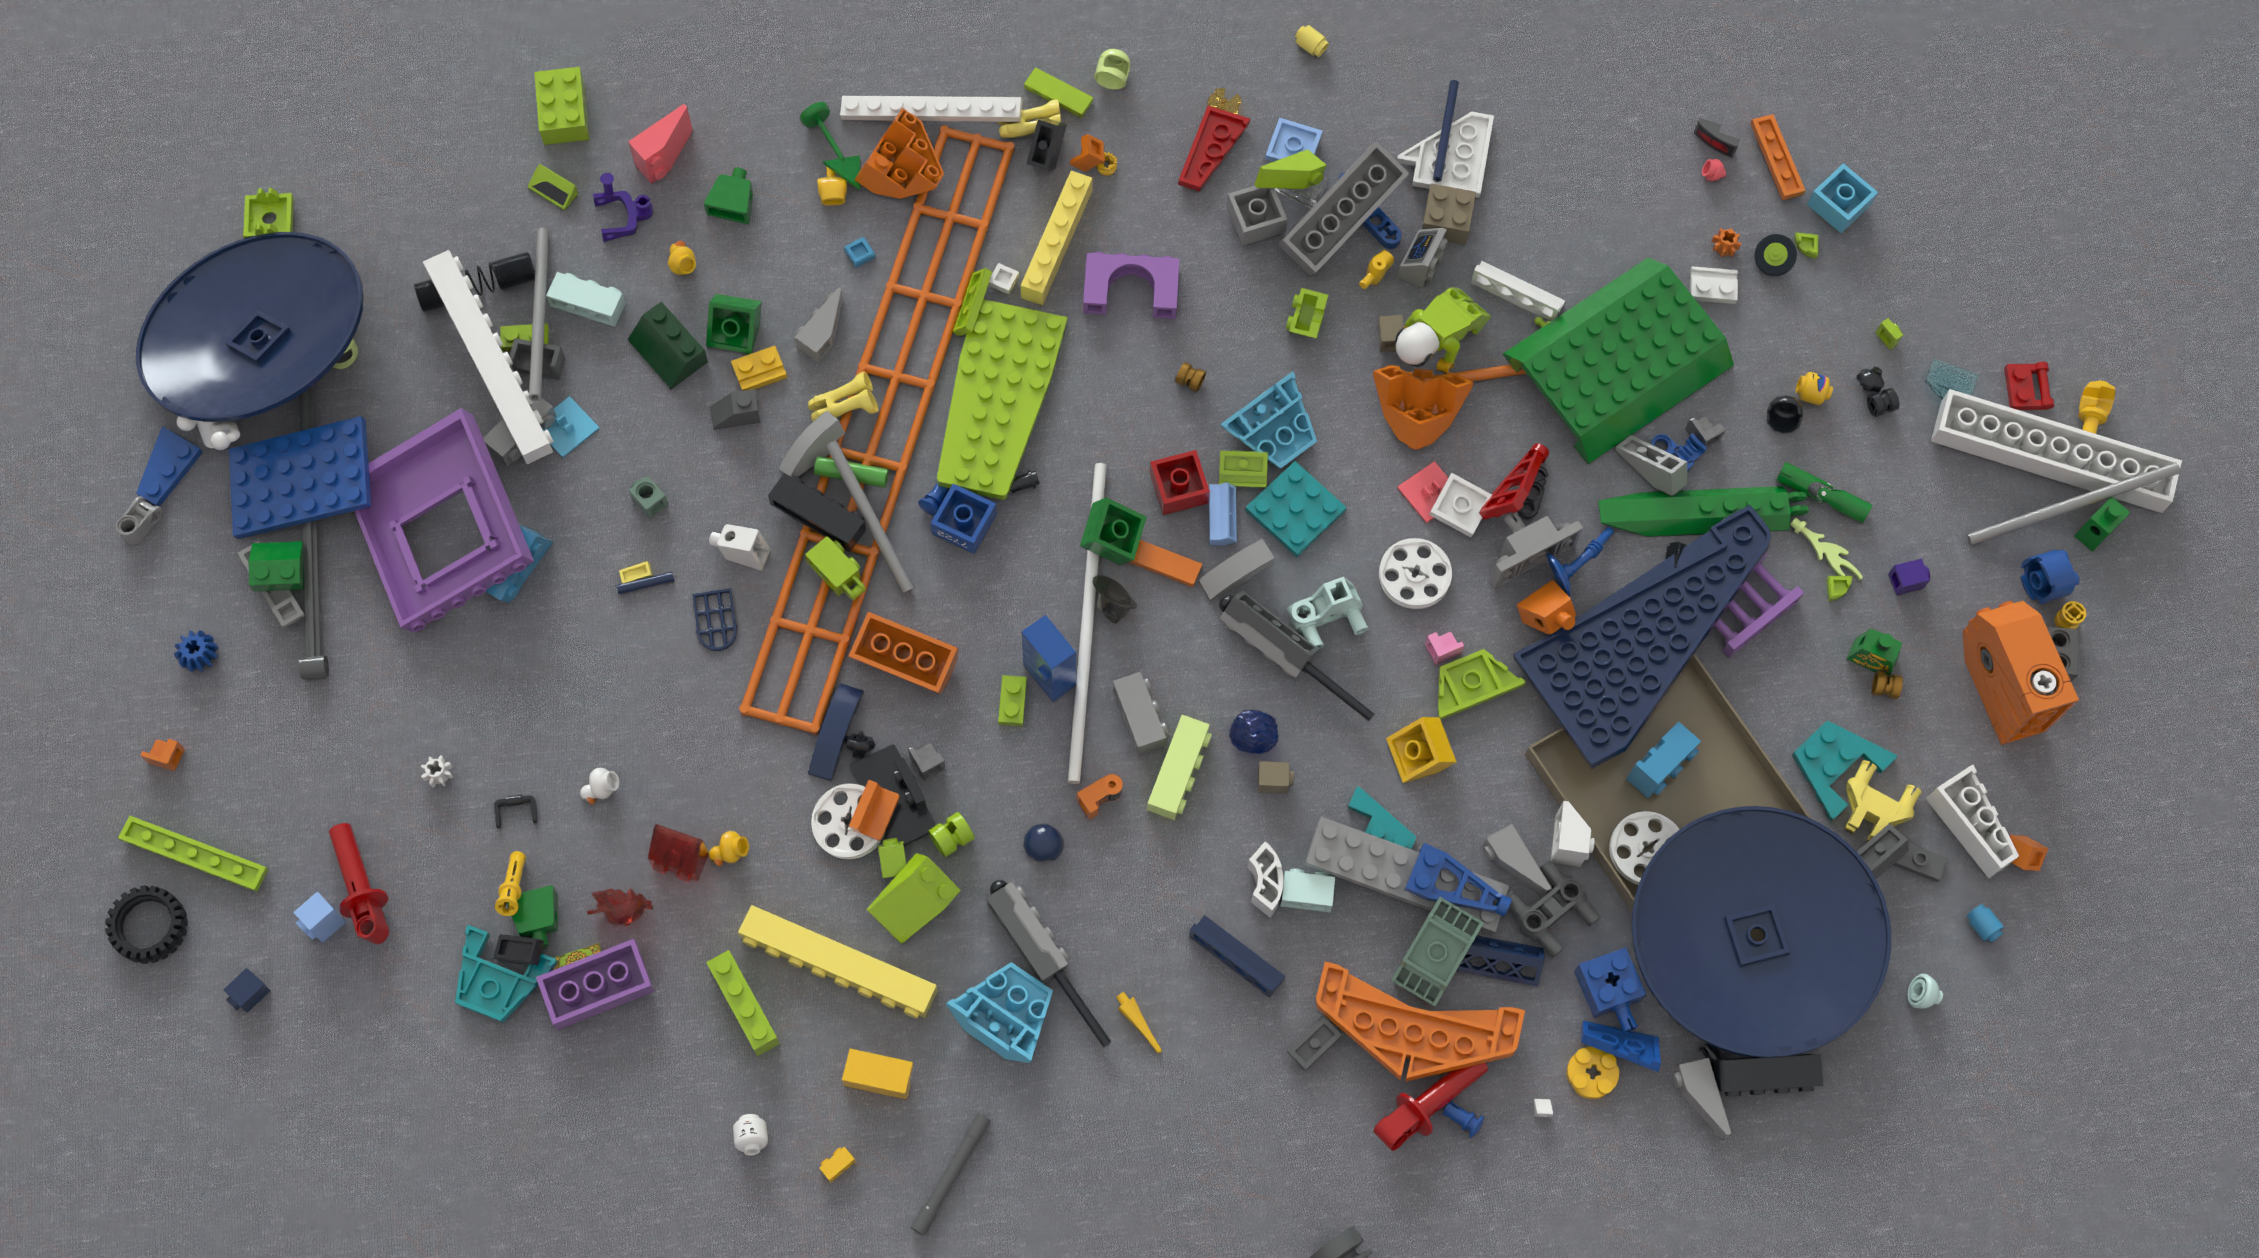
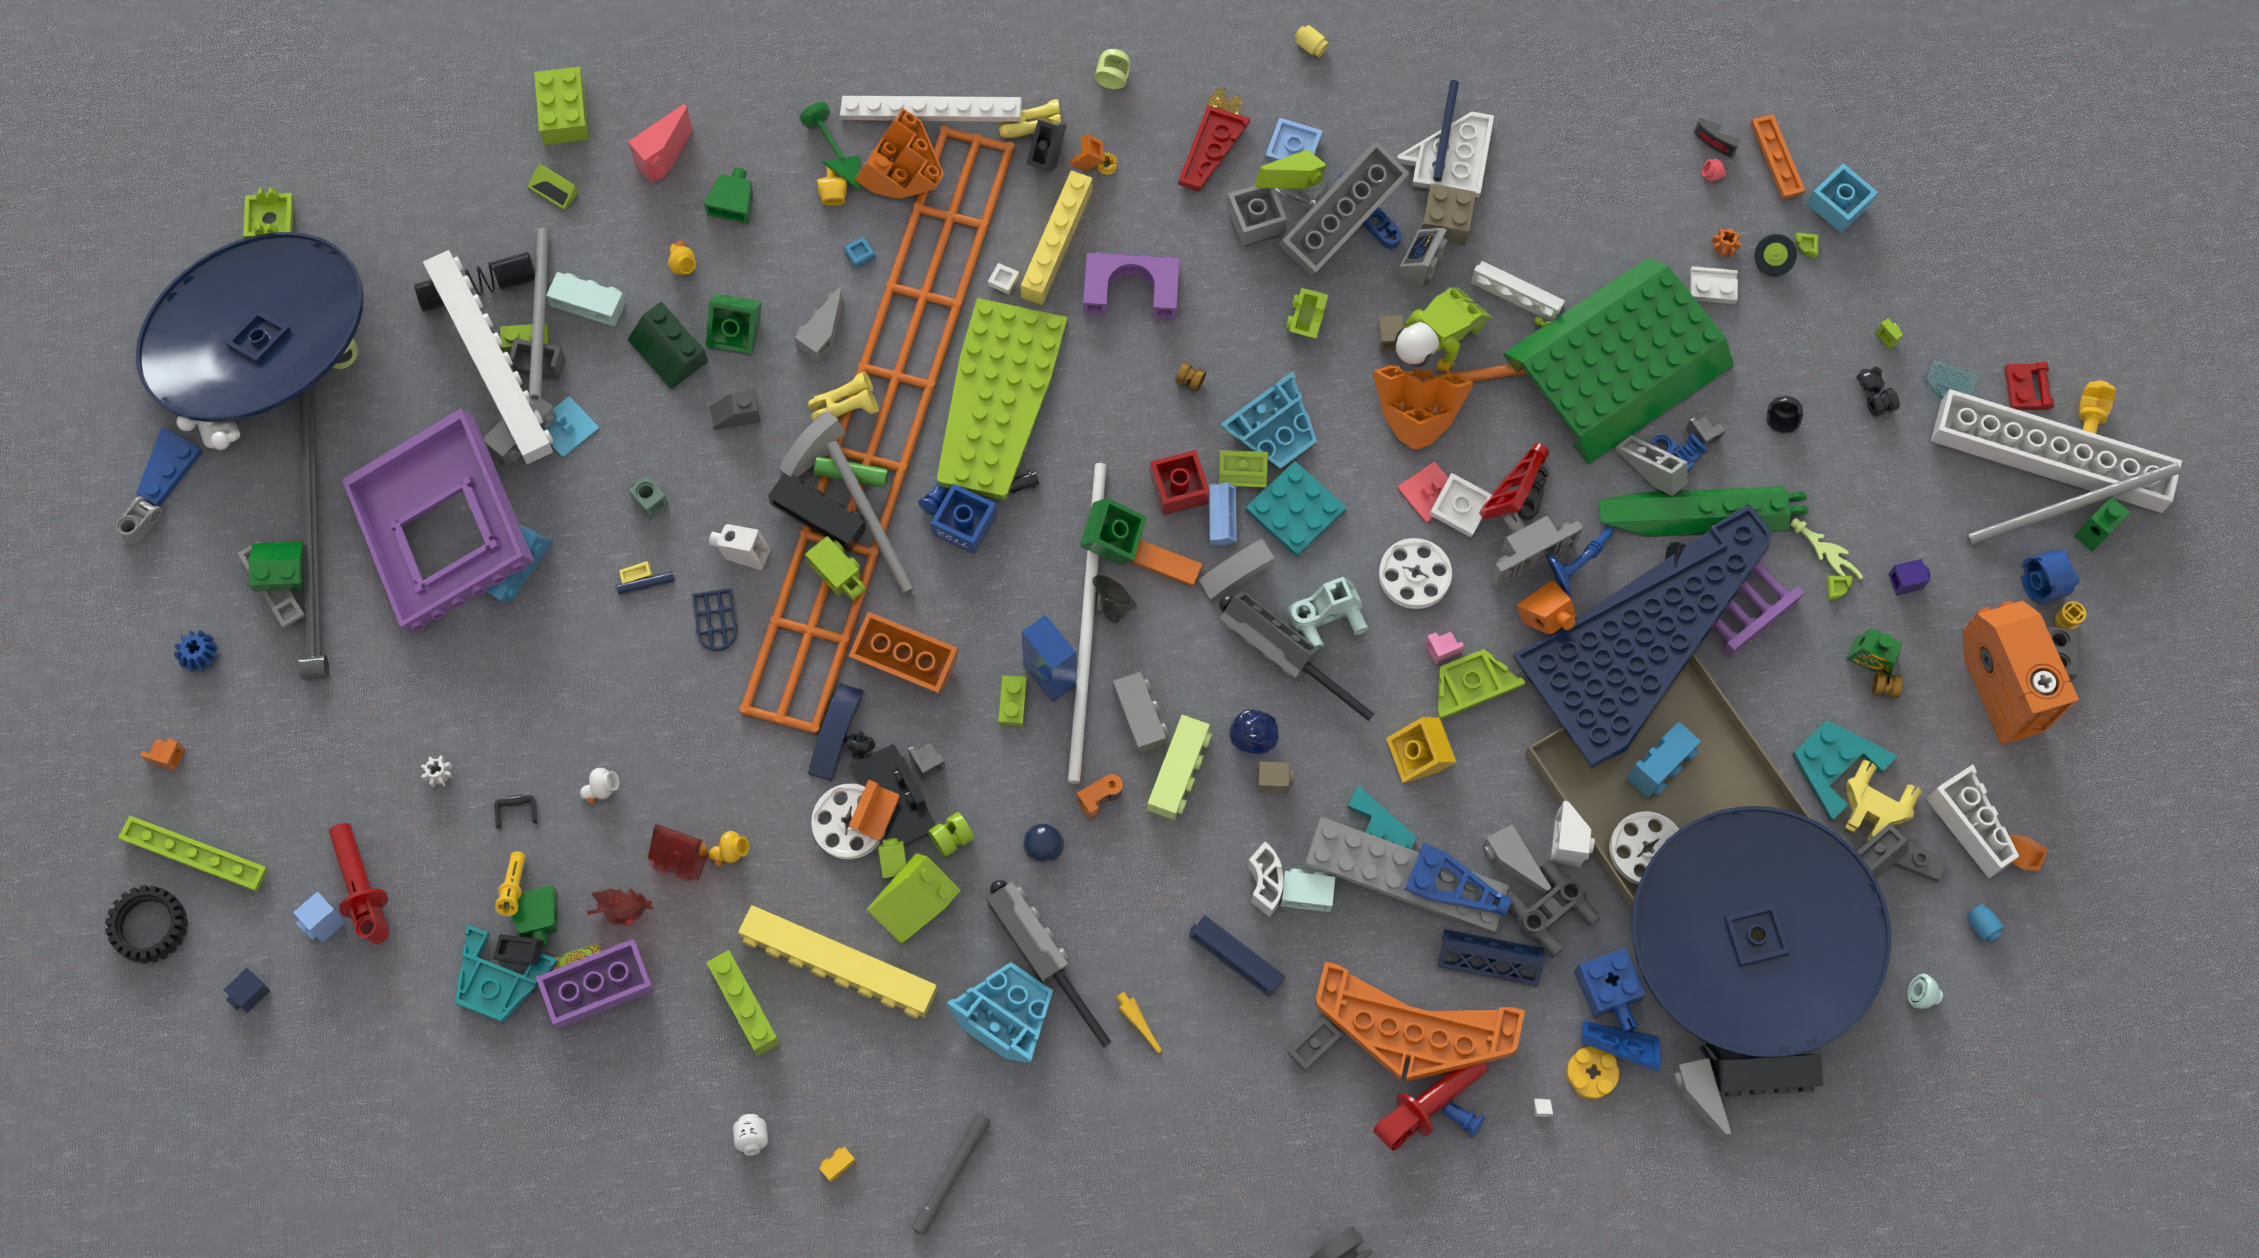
(299, 477): blue plate -> none
(637, 210): dark purple piece -> none
(759, 369): yellow plate -> none
(877, 1074): yellow piece -> none
(972, 302): lime tile -> none
(1053, 88): lime tile -> none
(1377, 269): yellow piece -> none
(1437, 951): sand green plate -> none
(1814, 388): yellow head -> none
(1839, 499): green piece -> none

